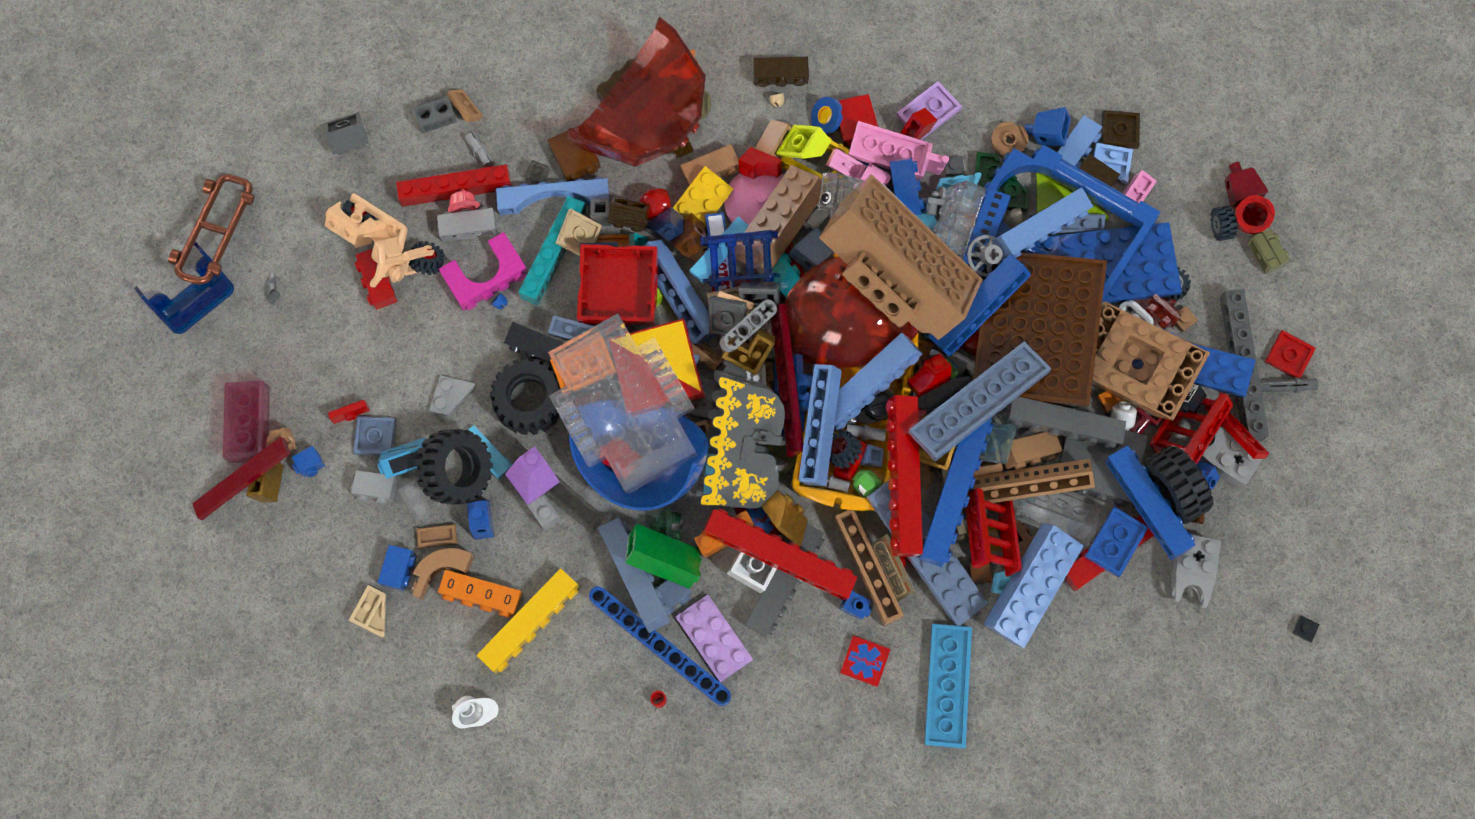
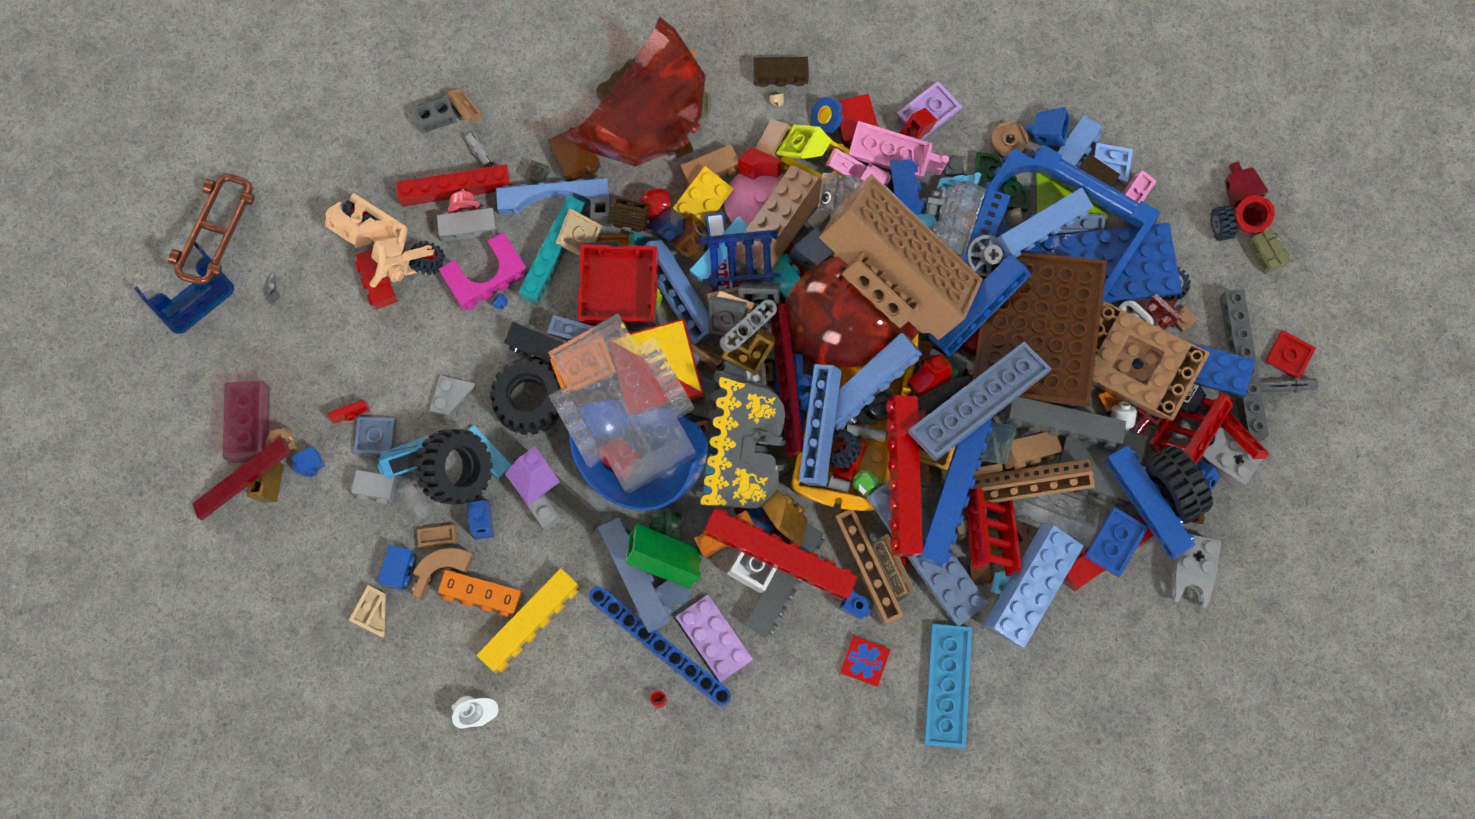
(345, 134): dark grey slope -> none
(873, 457): medium blue slope -> none
(1121, 129): dark brown plate -> none
(1305, 628): black plate -> none

